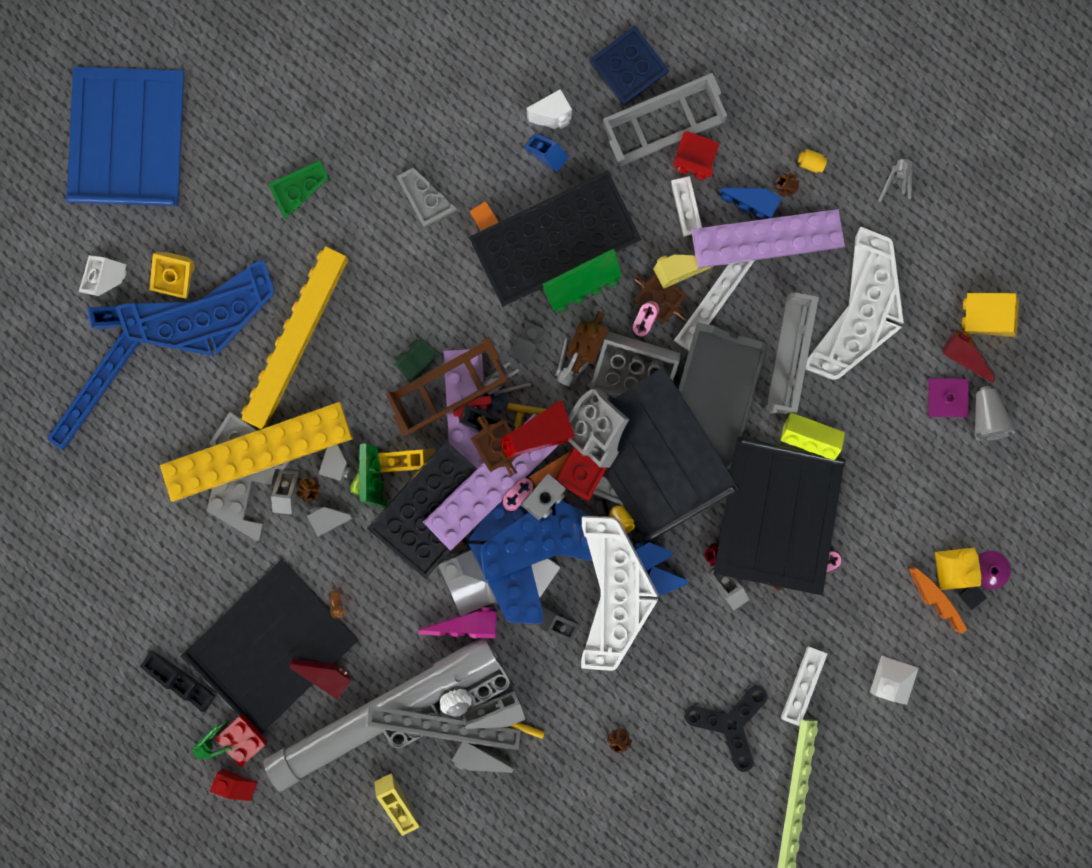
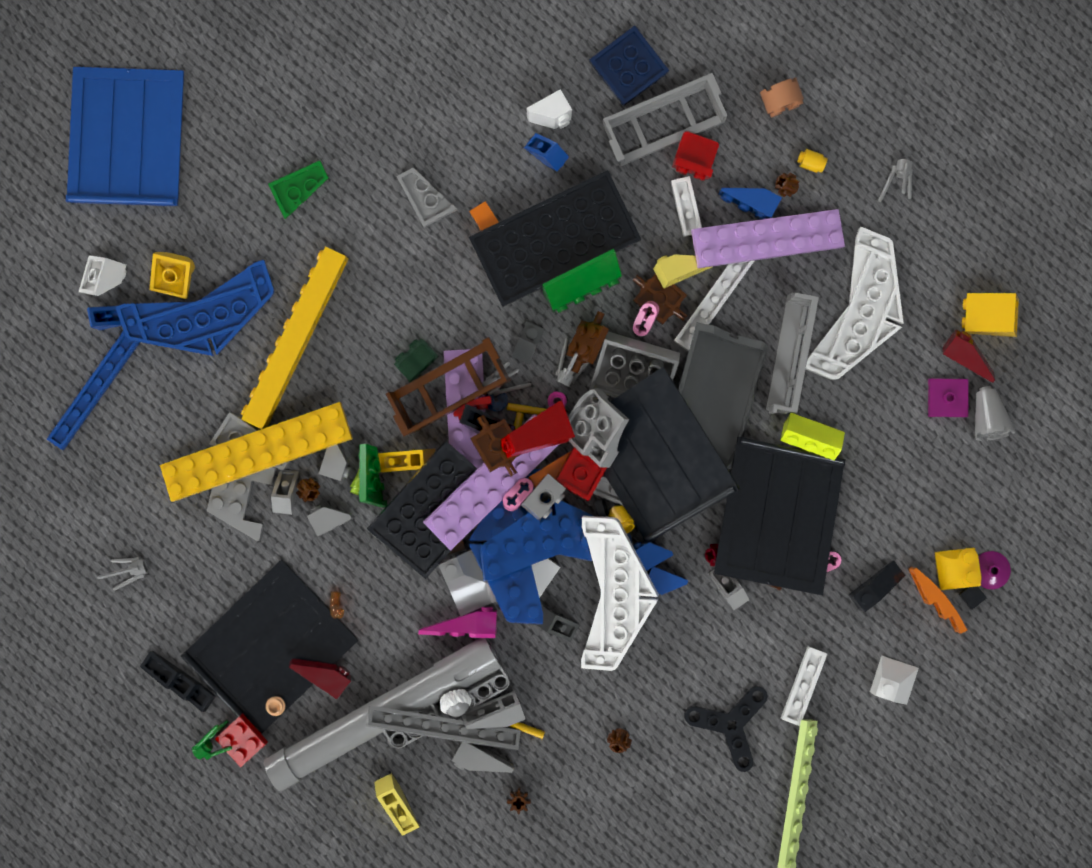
(137, 567): none -> light grey plant
(233, 786): red slope -> none
(275, 706): none -> light nougat plate
(514, 806): none -> reddish brown gear
(552, 396): none -> dark pink plate
(782, 96): none -> nougat brick
(877, 587): none -> black slope

